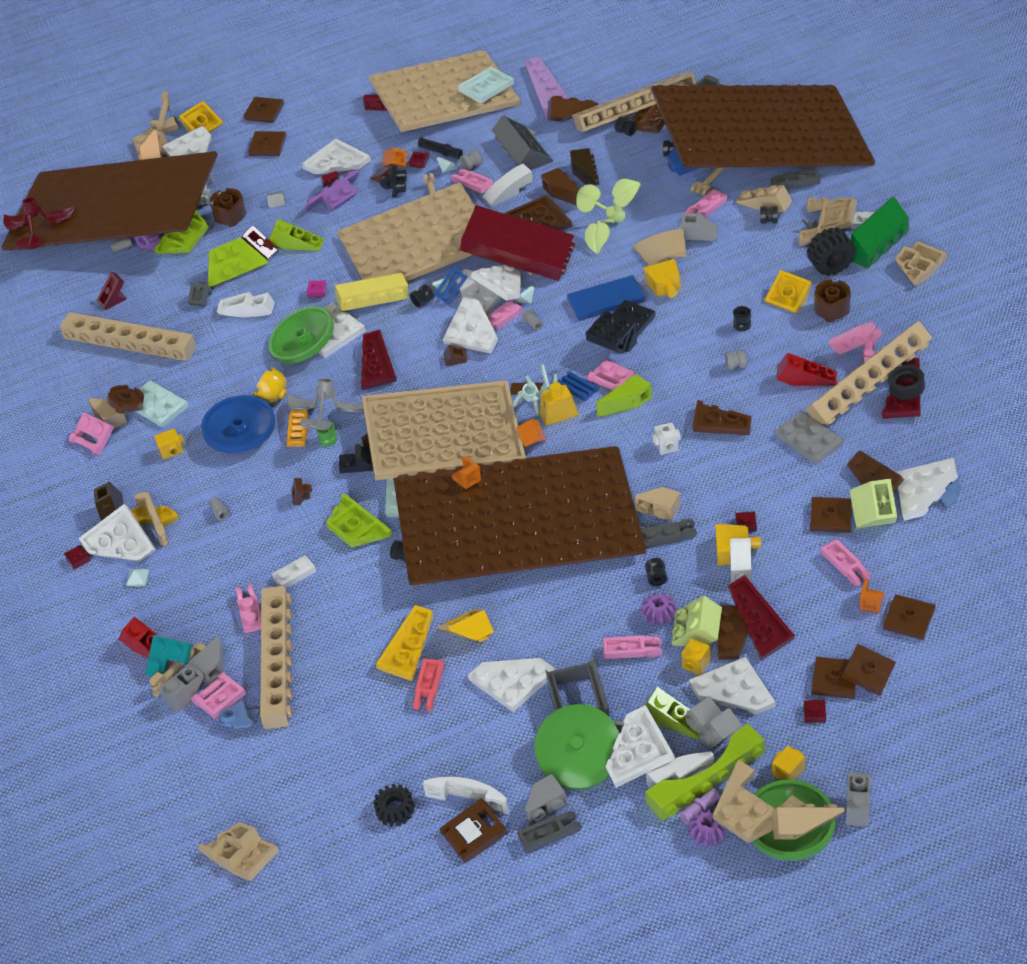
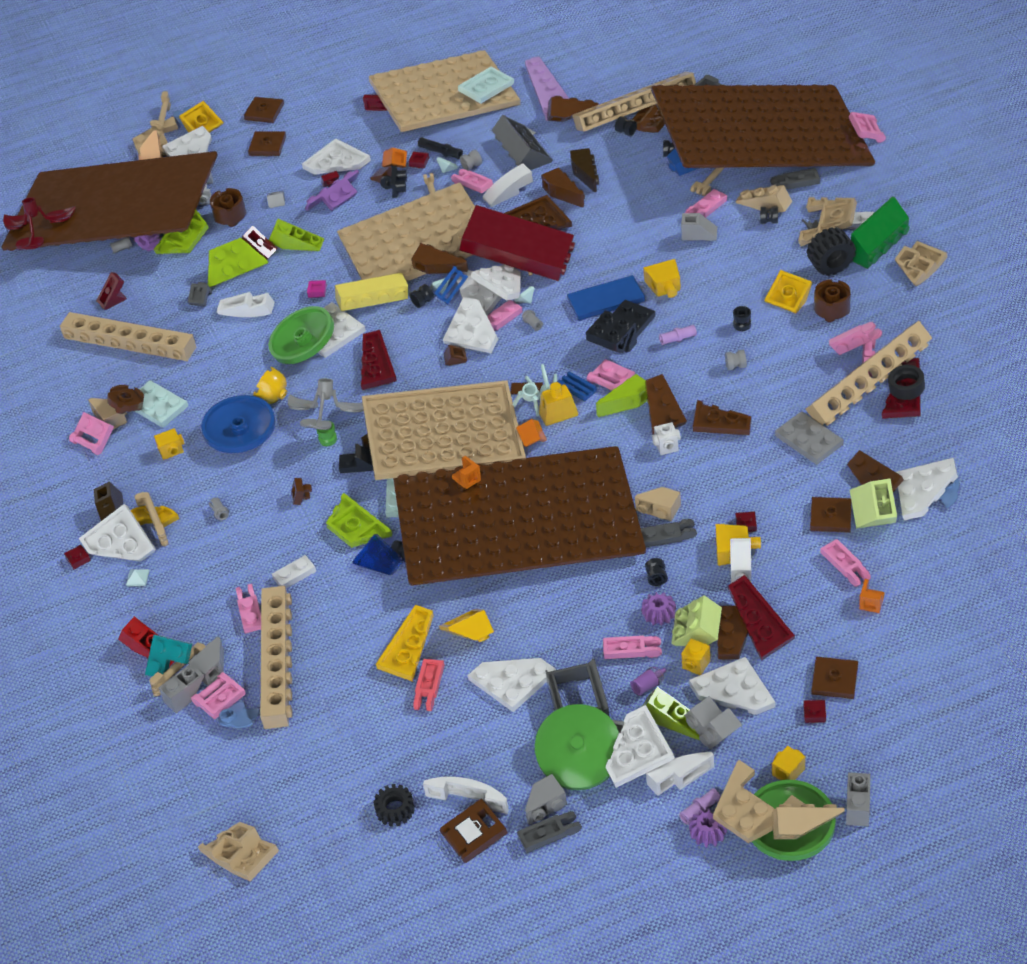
(294, 426): light orange slope -> none
(378, 556): none -> clear blue wing
(436, 261): none -> reddish brown slope
(587, 196): yellowish green plant -> none
(648, 680): none -> medium lavender piece
(662, 247): tan slope -> none
(662, 403): none -> reddish brown wing
(672, 795): lime arch -> none
(677, 334): none -> lavender pin
(803, 372): red slope -> none
(866, 126): none -> bright pink plate
(868, 669): reddish brown plate -> none
(909, 617): reddish brown plate -> none

